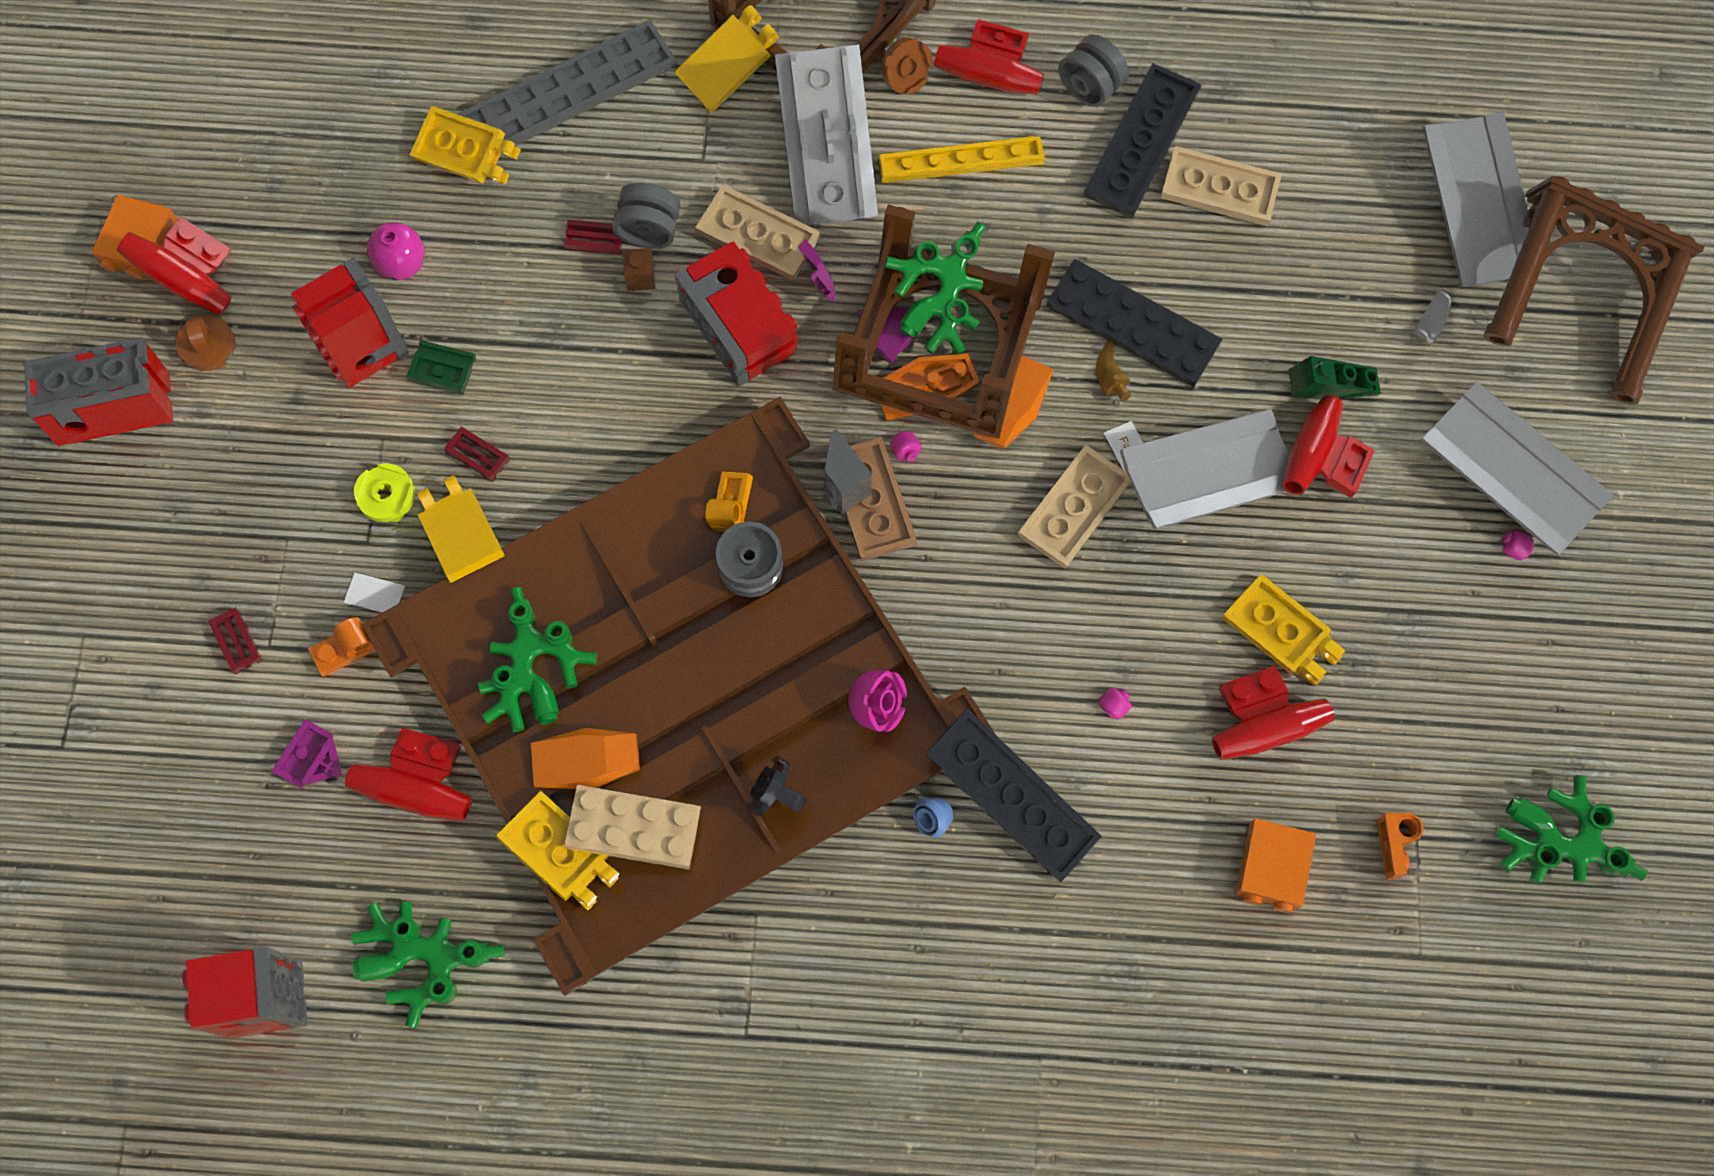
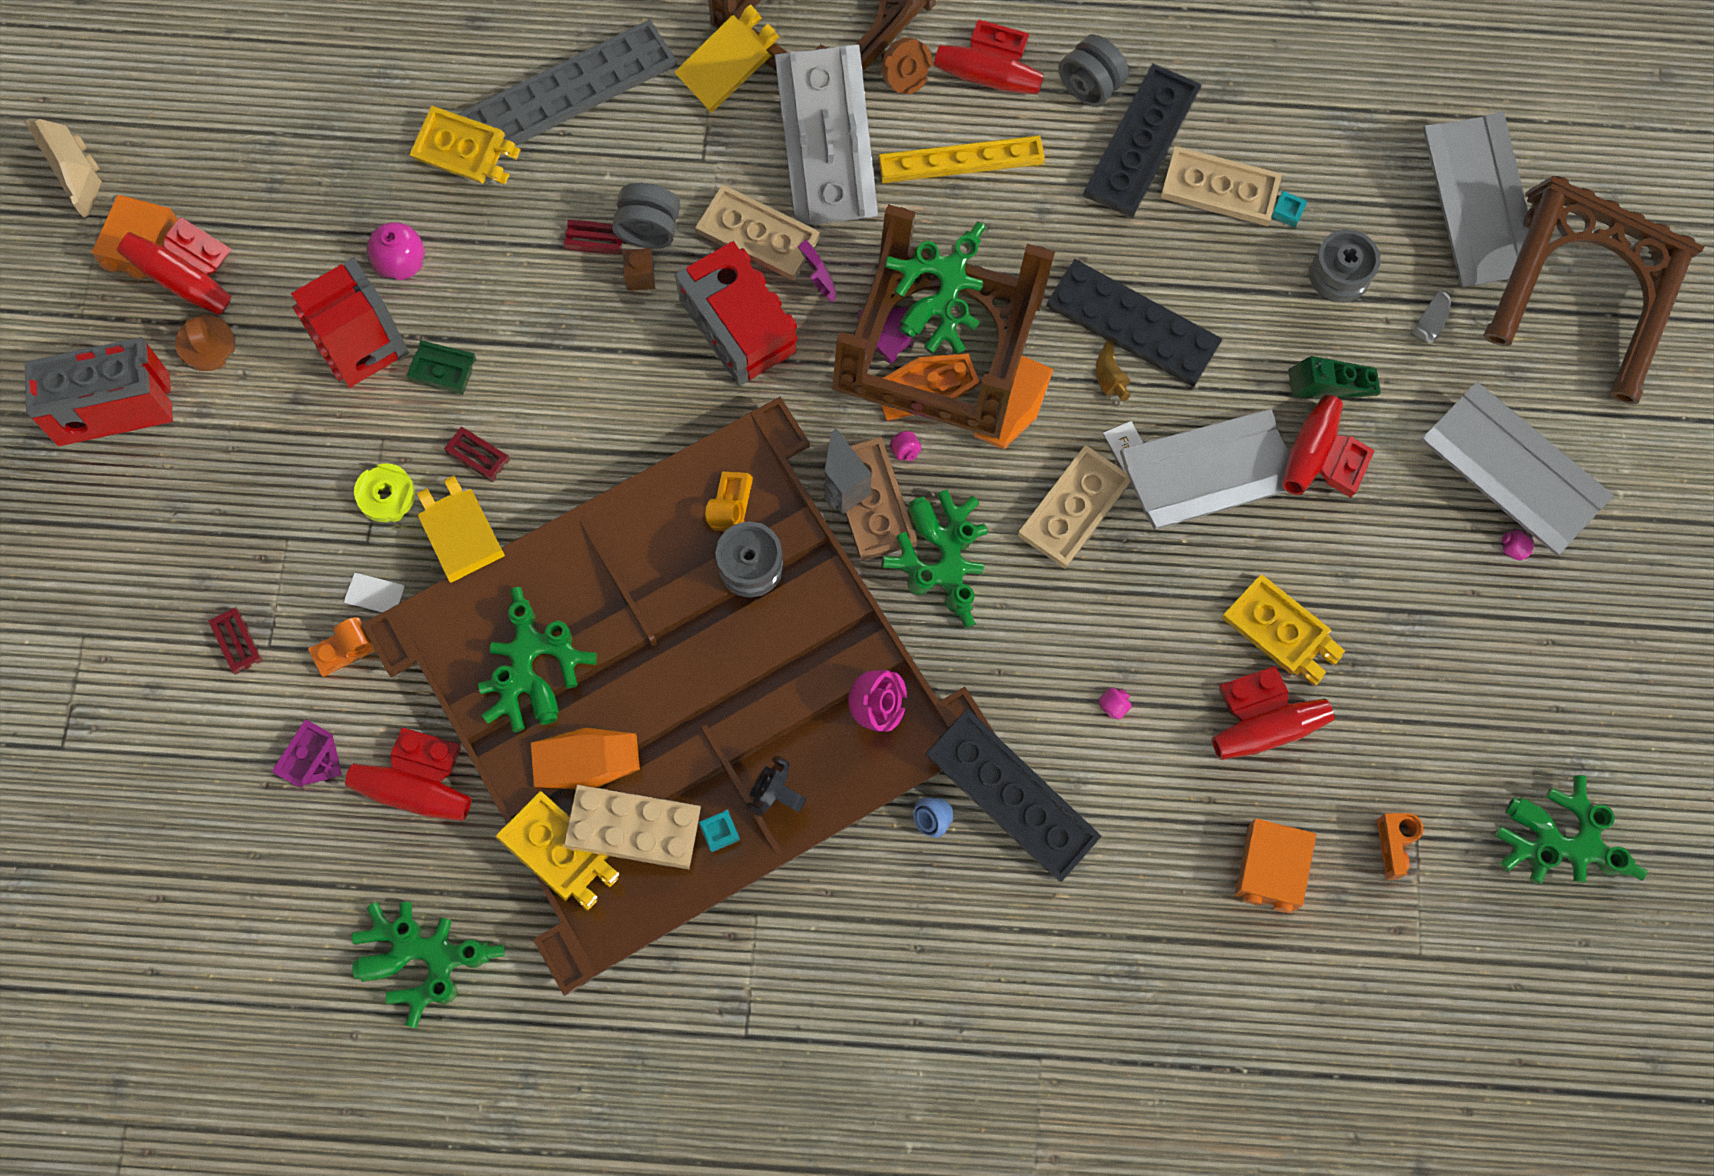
(68, 162): none -> tan wedge
(245, 993): red piece -> none
(719, 831): none -> teal tile
(950, 541): none -> green plant
(1289, 209): none -> teal tile
(1344, 266): none -> dark grey wheel

